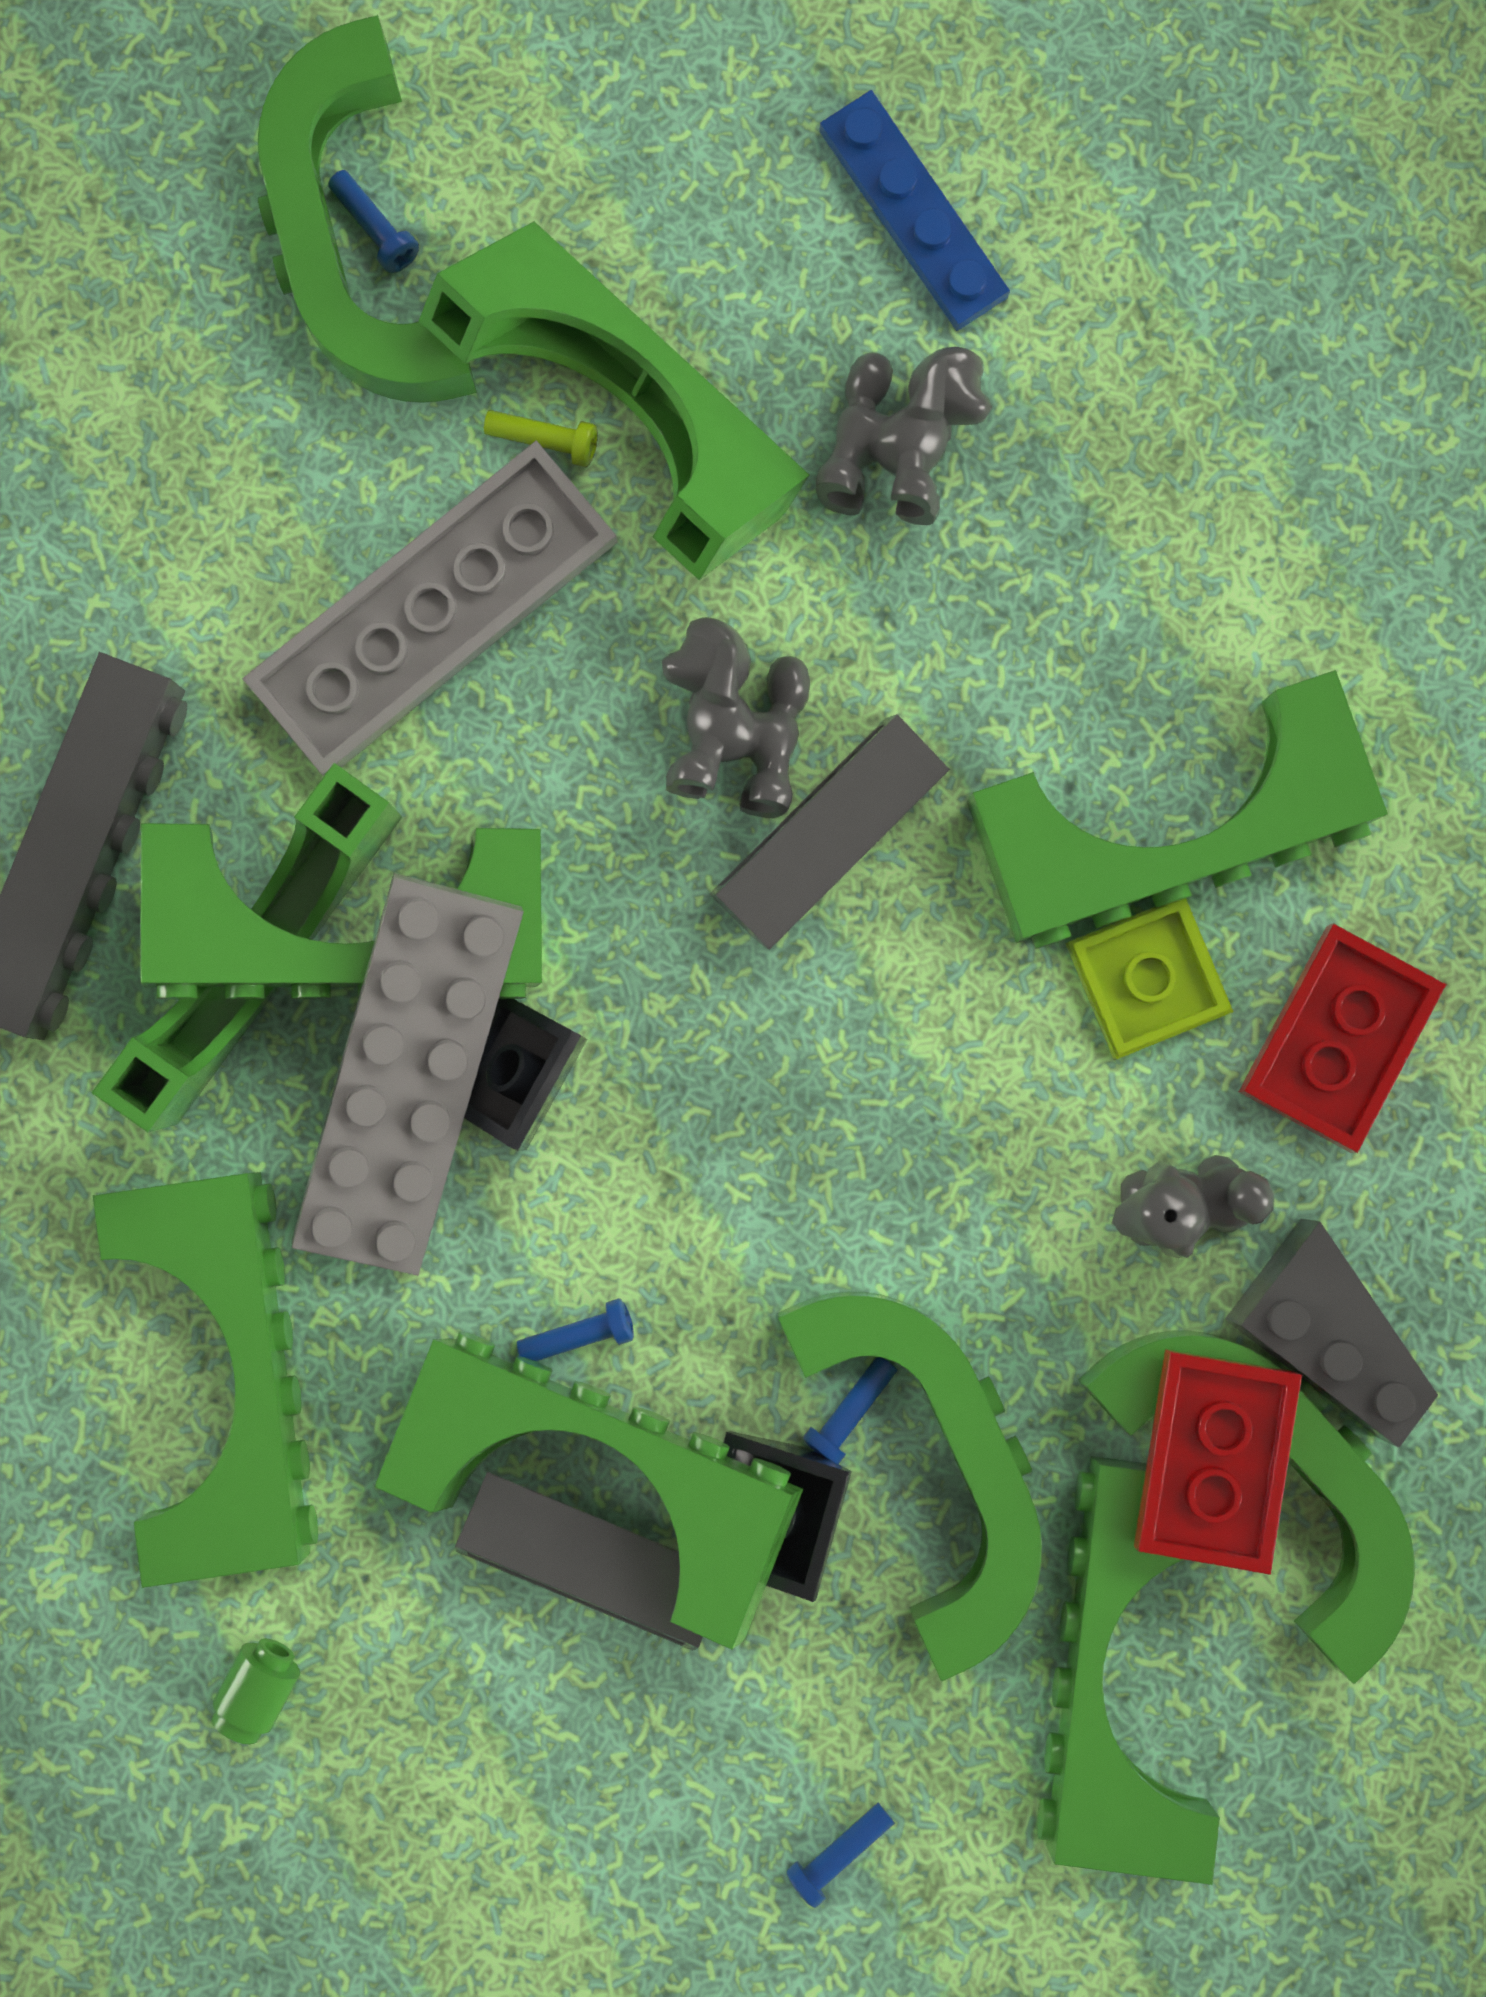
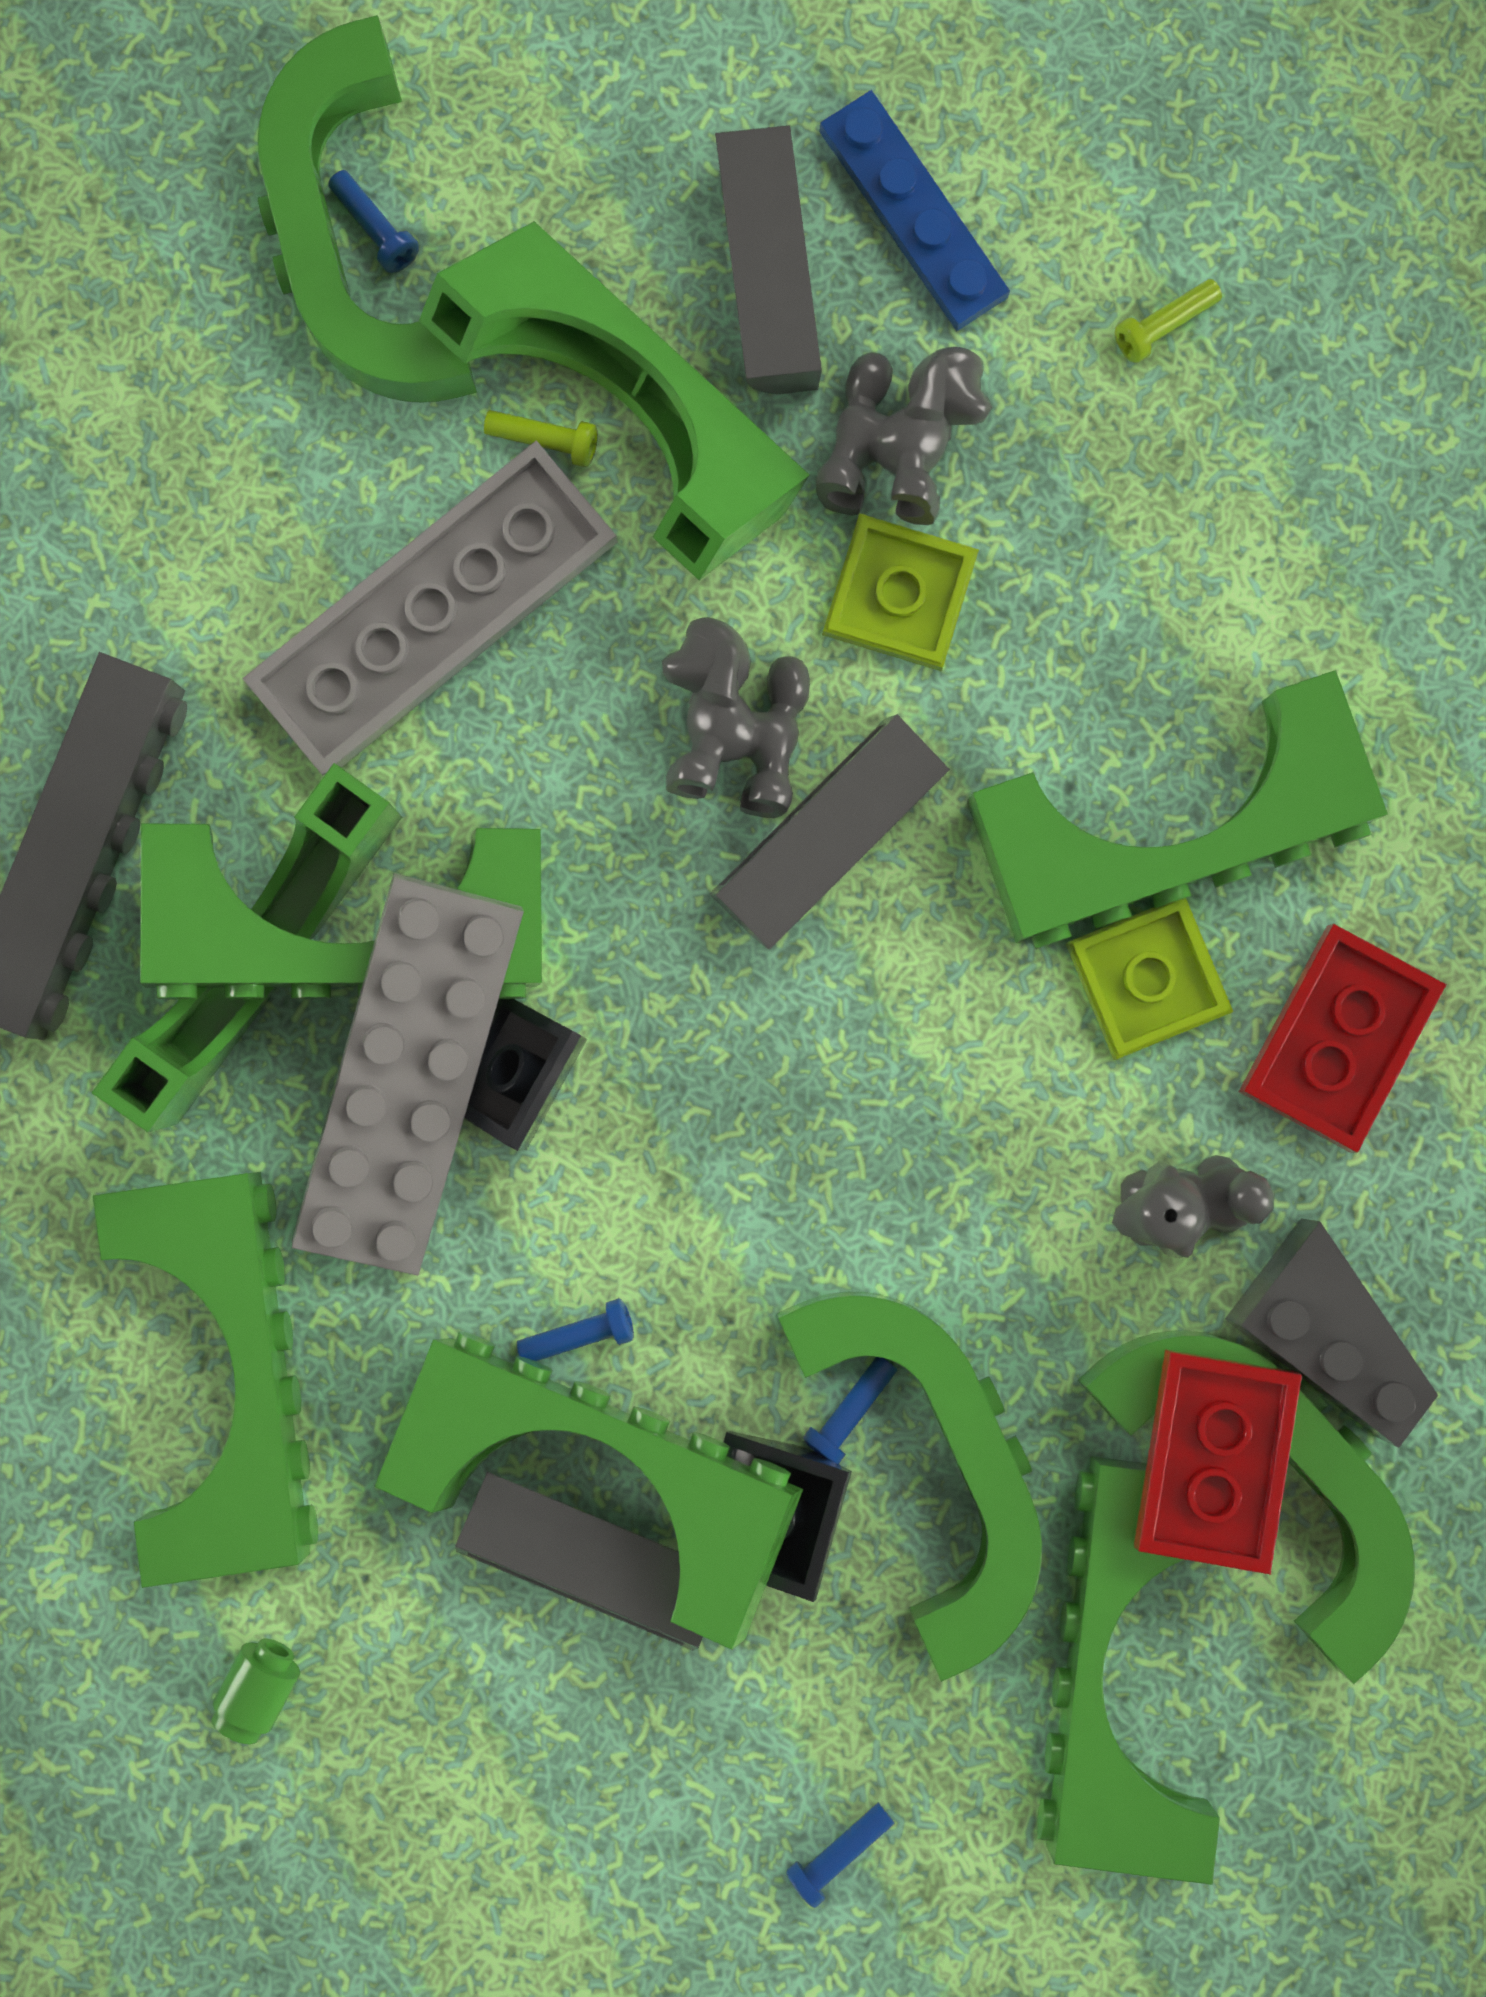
(769, 260): none -> dark grey brick
(900, 592): none -> lime tile
(1136, 337): none -> lime piece

